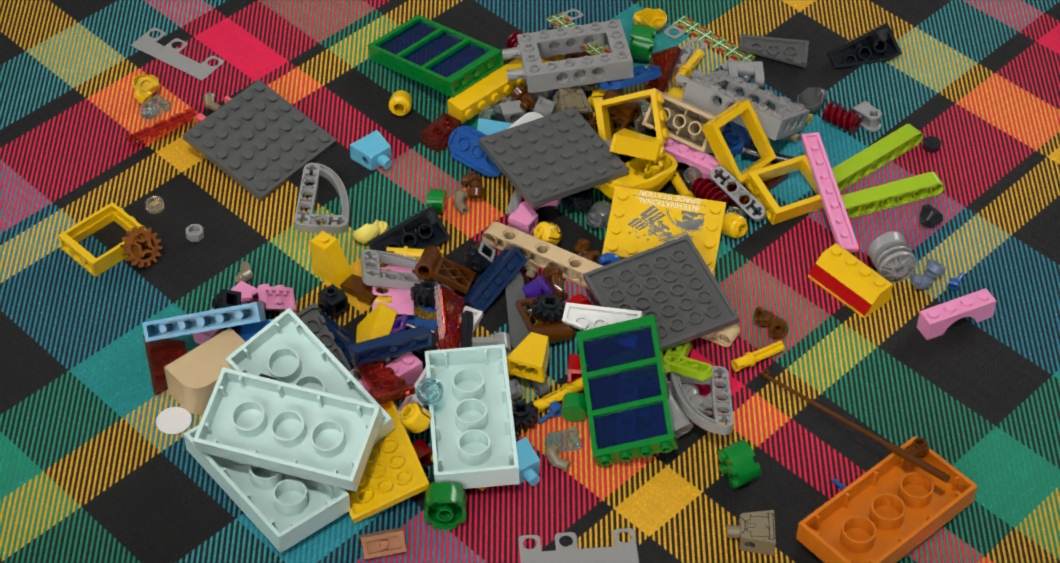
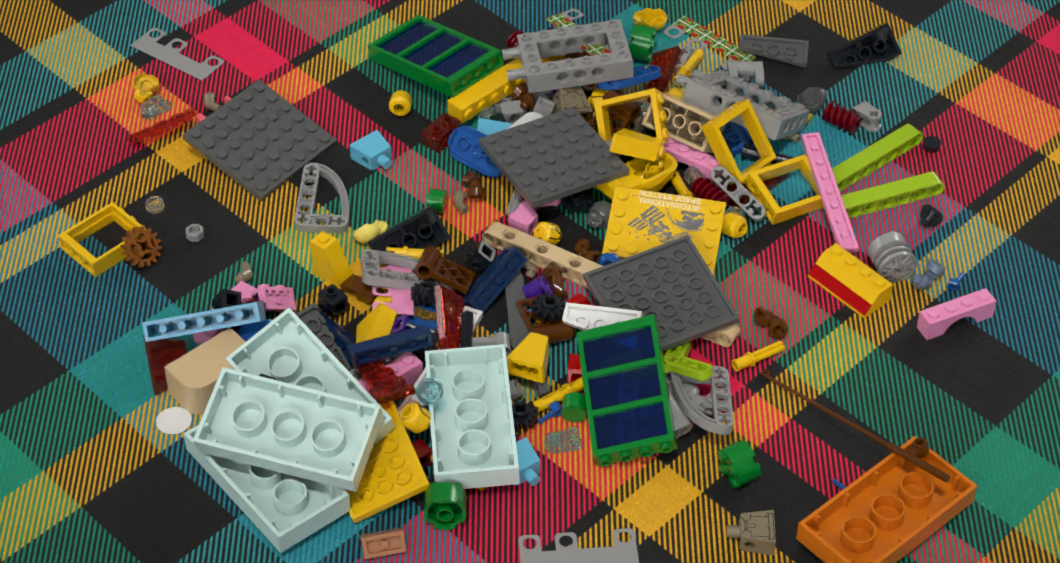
(552, 455): dark tan arm -> none

